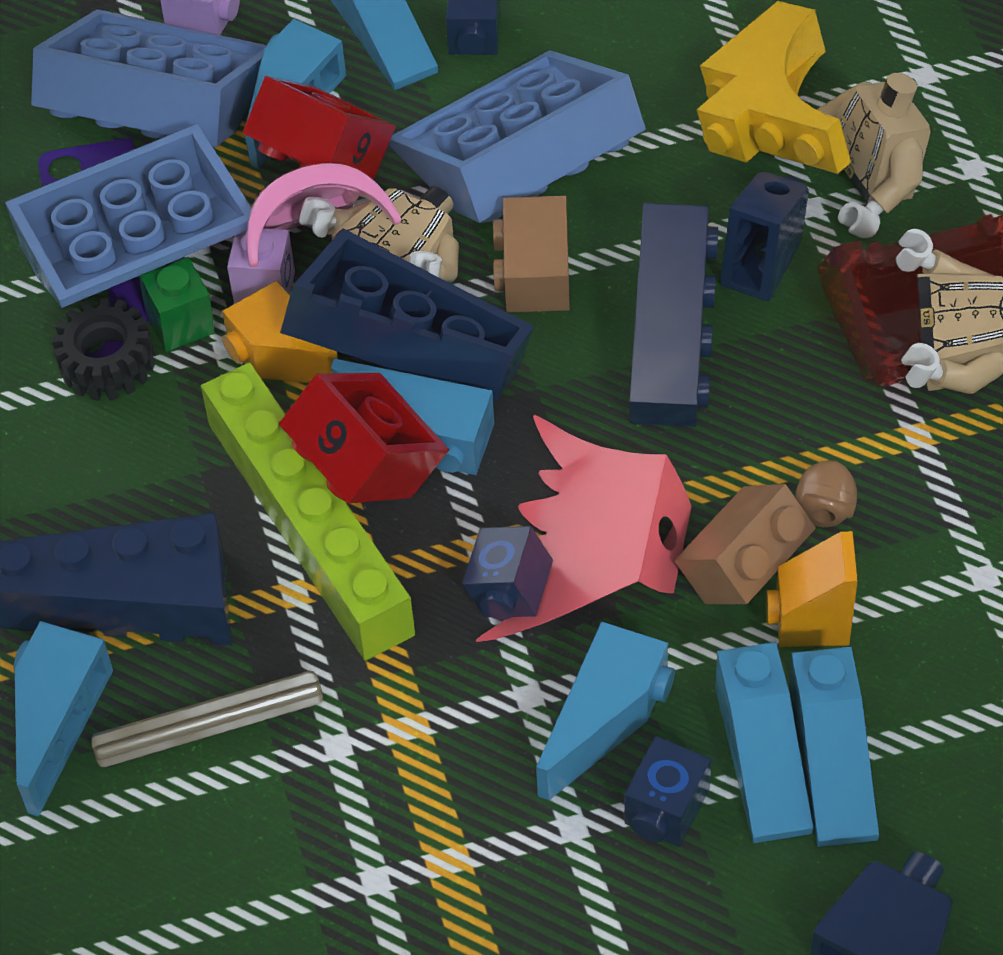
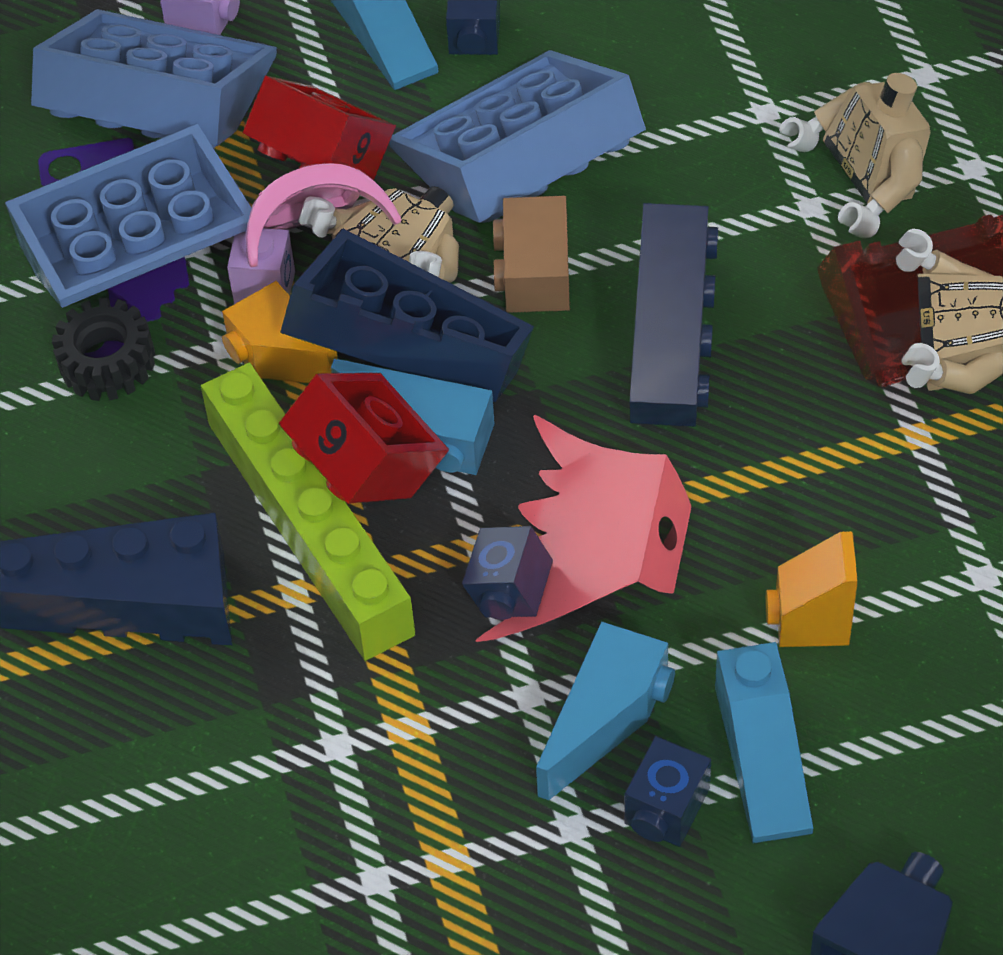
(55, 693): dark azure slope -> none
(177, 304): green brick -> none
(206, 718): dark tan axle -> none
(299, 56): dark azure slope -> none
(745, 544): medium nougat brick -> none
(755, 93): yellow arch -> none
(766, 212): dark blue torso -> none
(827, 493): medium nougat piece -> none
(833, 745): dark azure slope -> none

